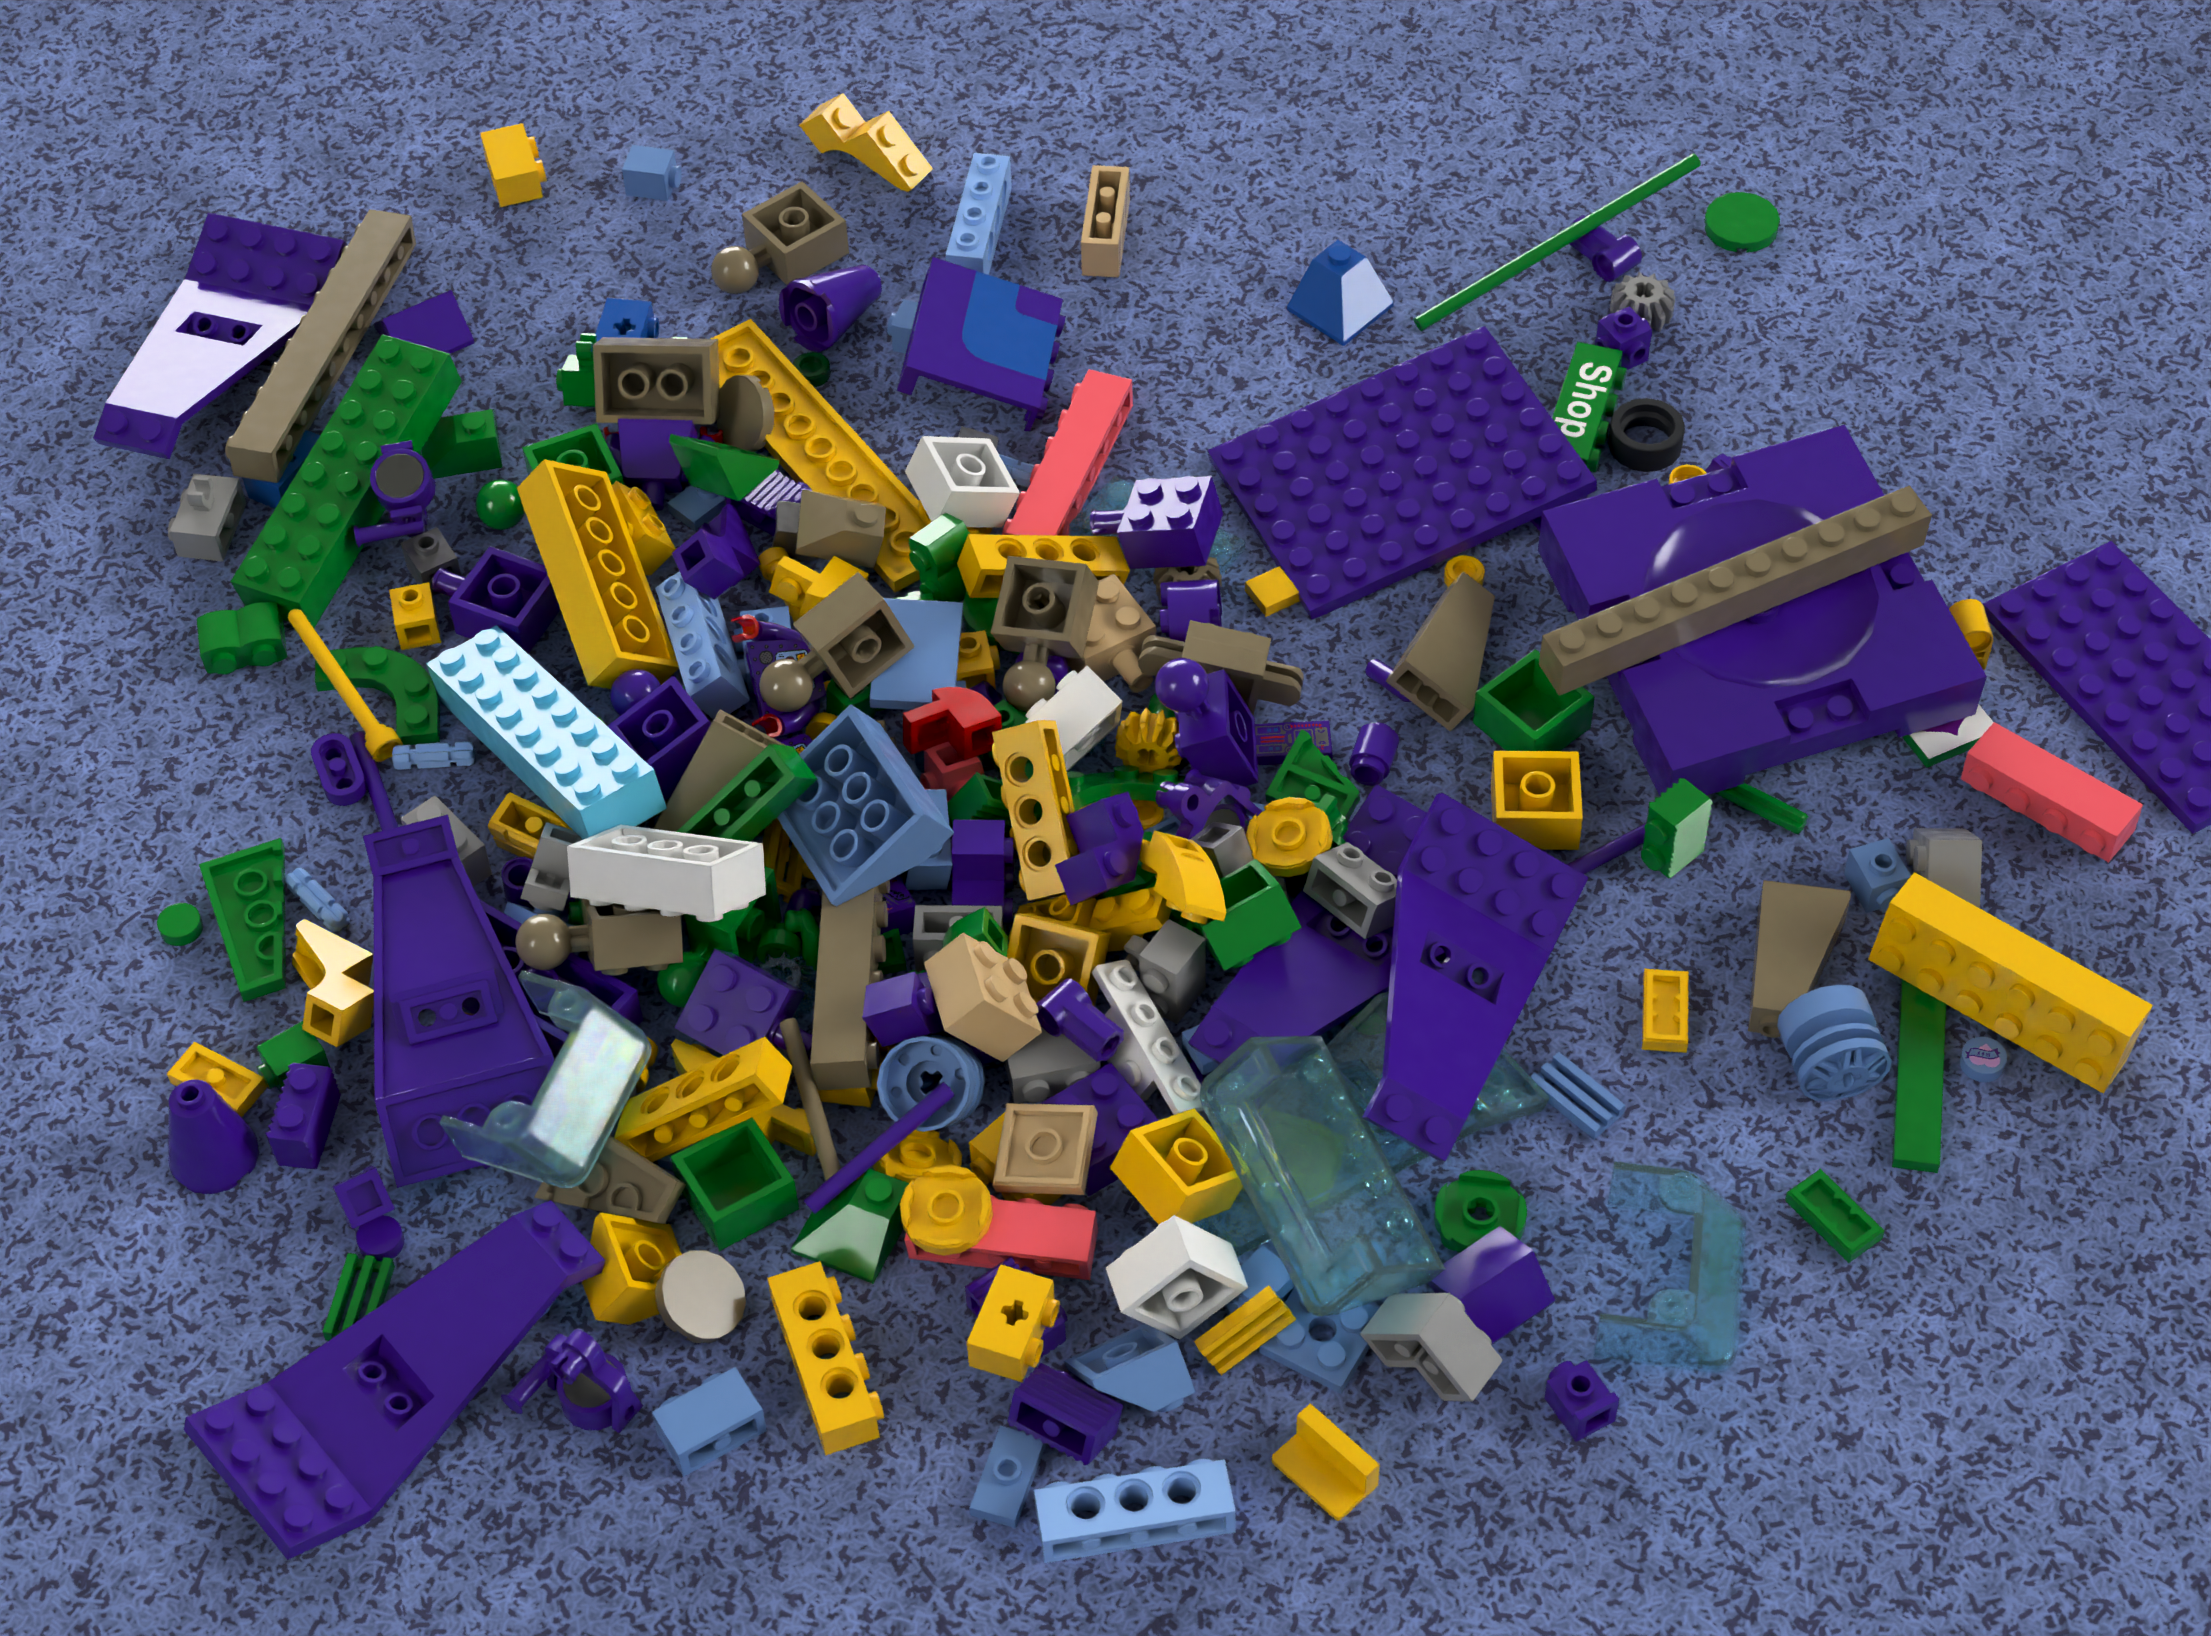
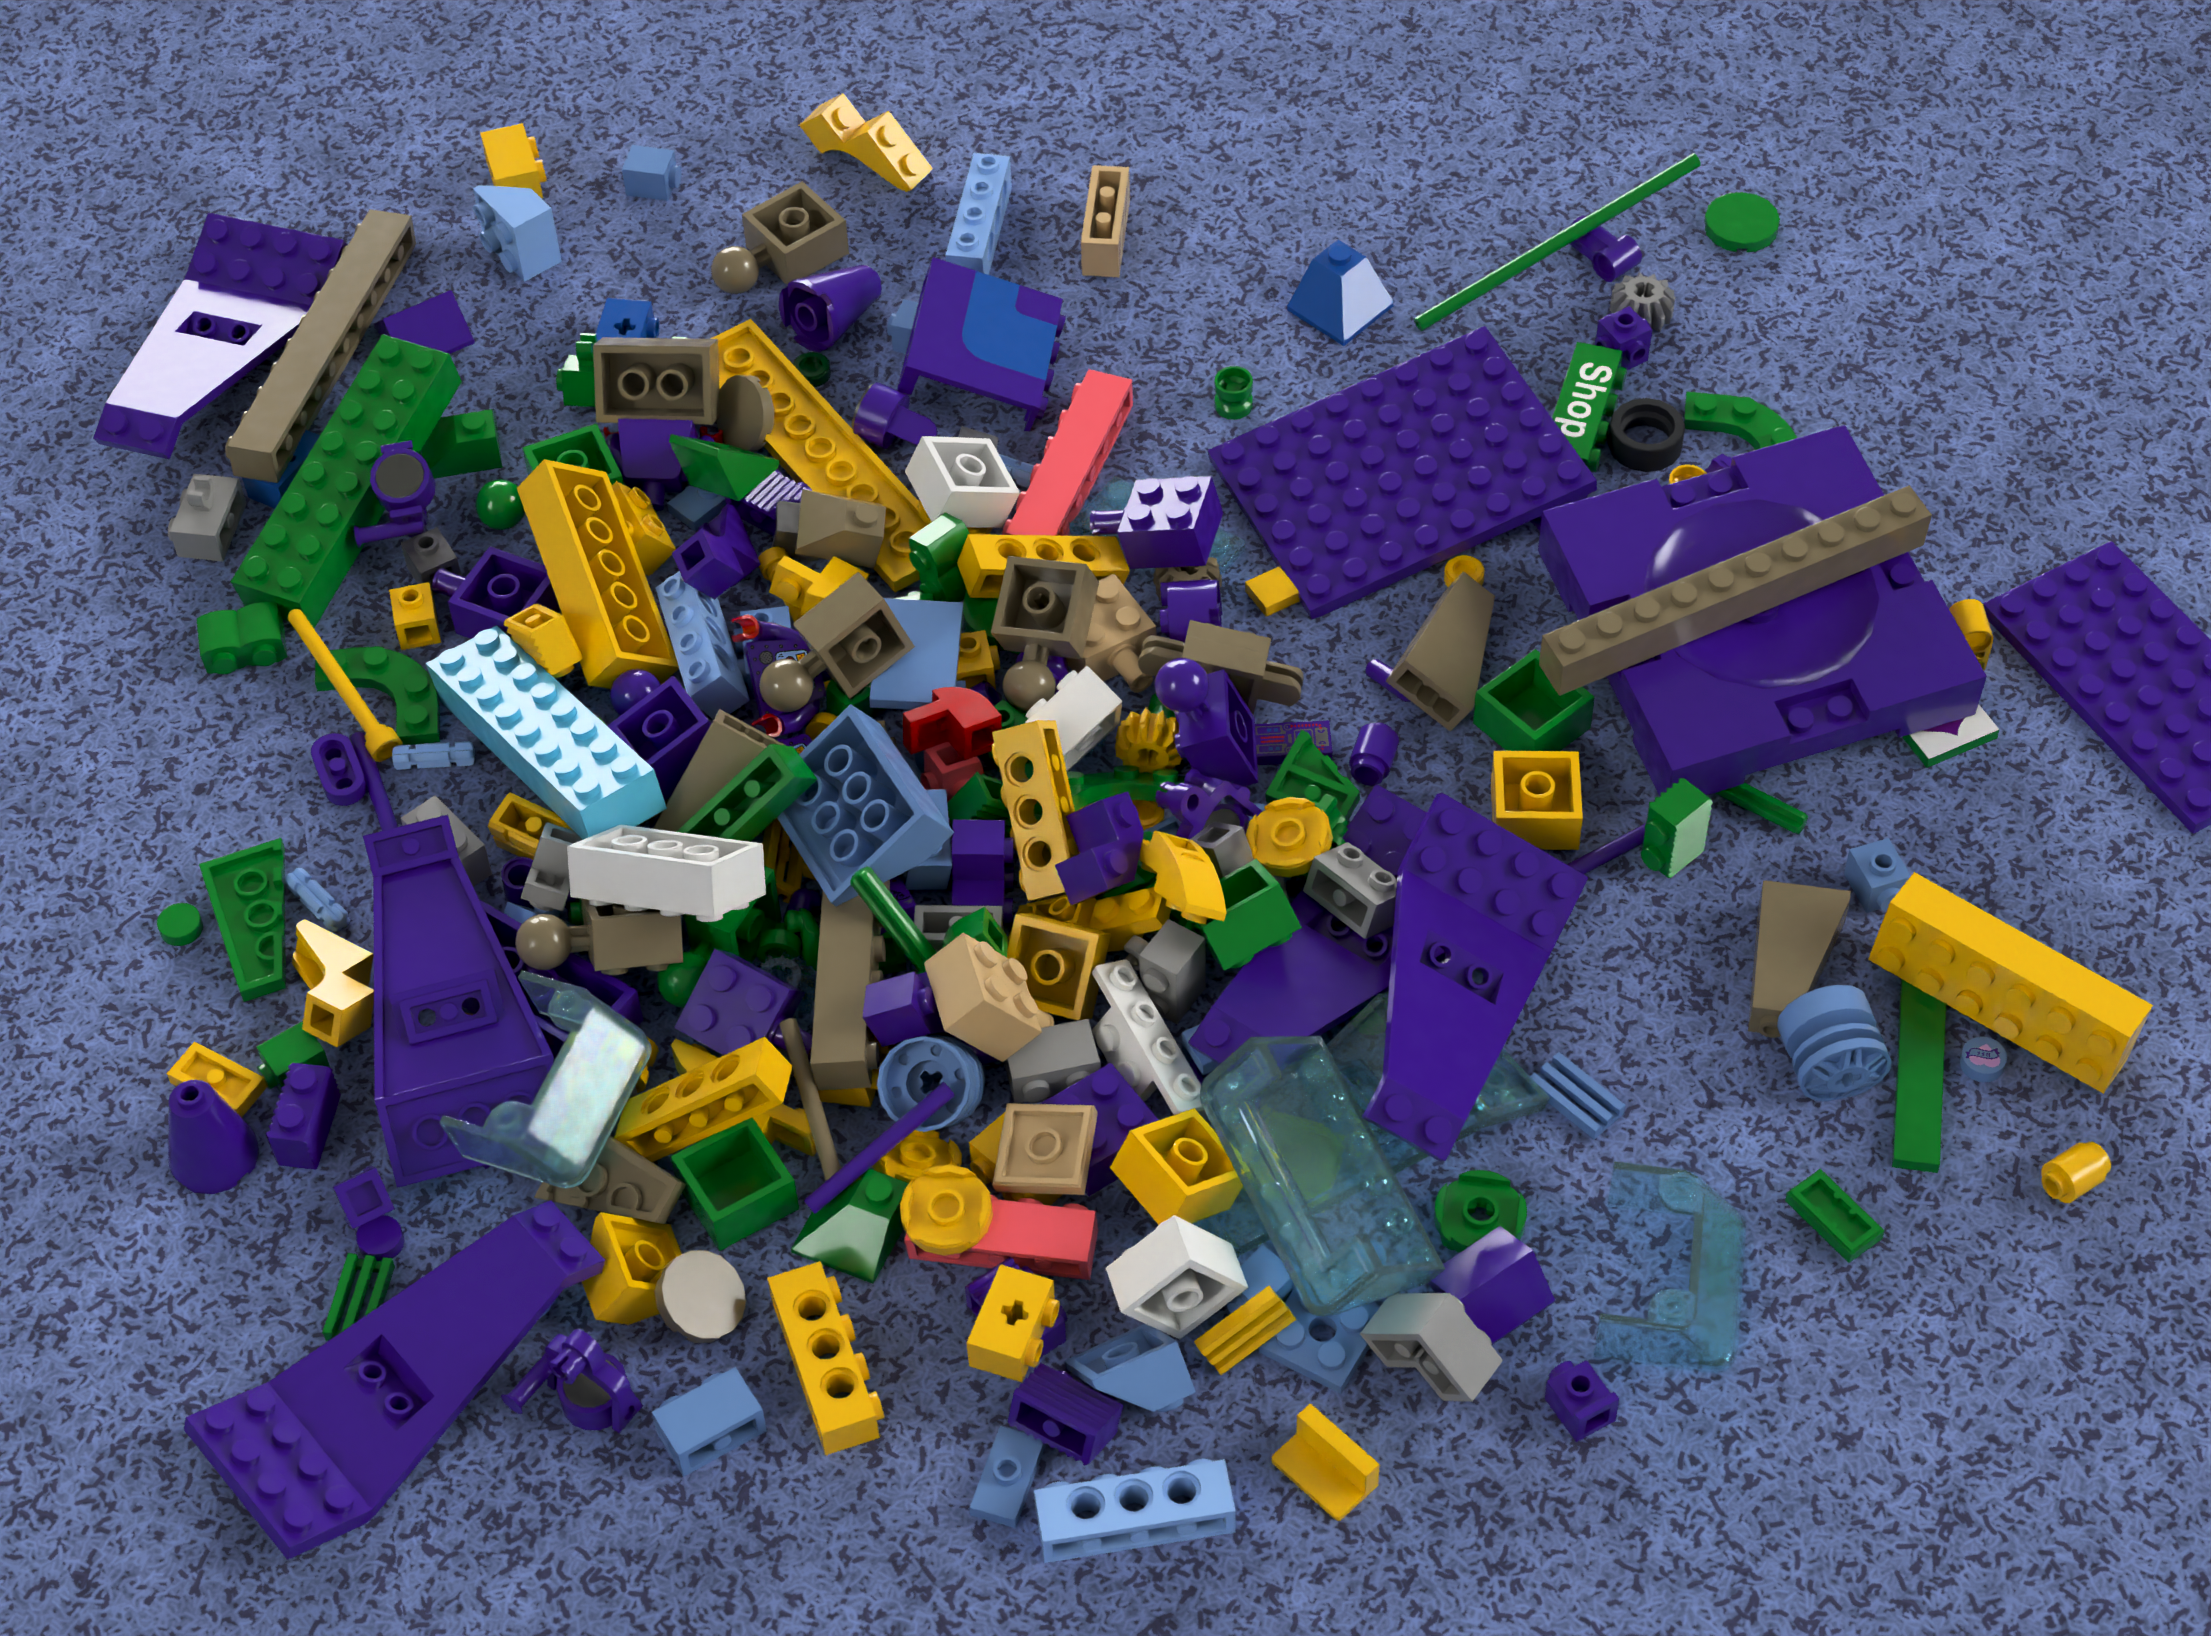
(517, 229): none -> light blue slope
(545, 638): none -> yellow brick
(885, 415): none -> dark purple piece
(892, 917): none -> green axle
(1071, 1013): dark purple piece -> none
(1233, 392): none -> green wheel
(1665, 1010): yellow plate -> none
(1737, 417): none -> green plate
(1948, 859): light grey brick -> none
(2051, 792): coral brick -> none
(2075, 1171): none -> yellow brick

